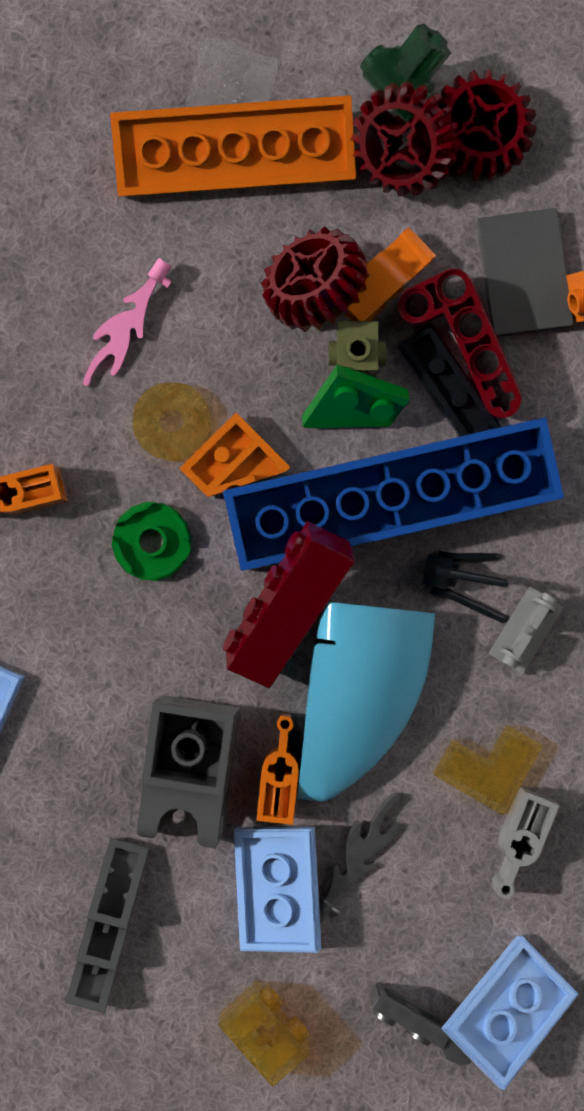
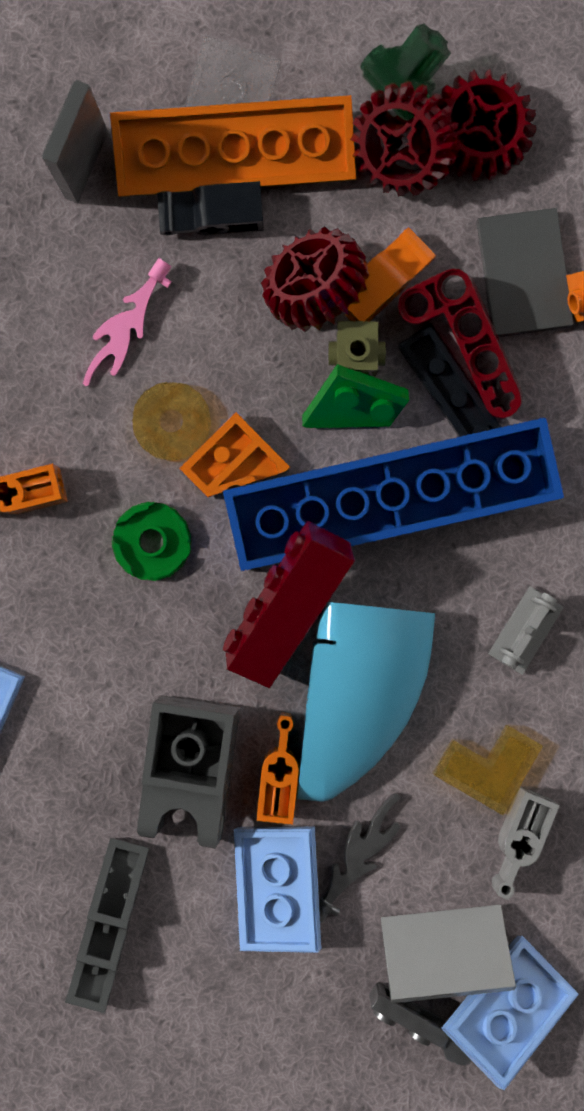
(75, 141): none -> dark grey tile
(212, 209): none -> black piece
(270, 1054): clear yellow brick -> none
(442, 573): black plant -> none
(447, 954): none -> light grey tile

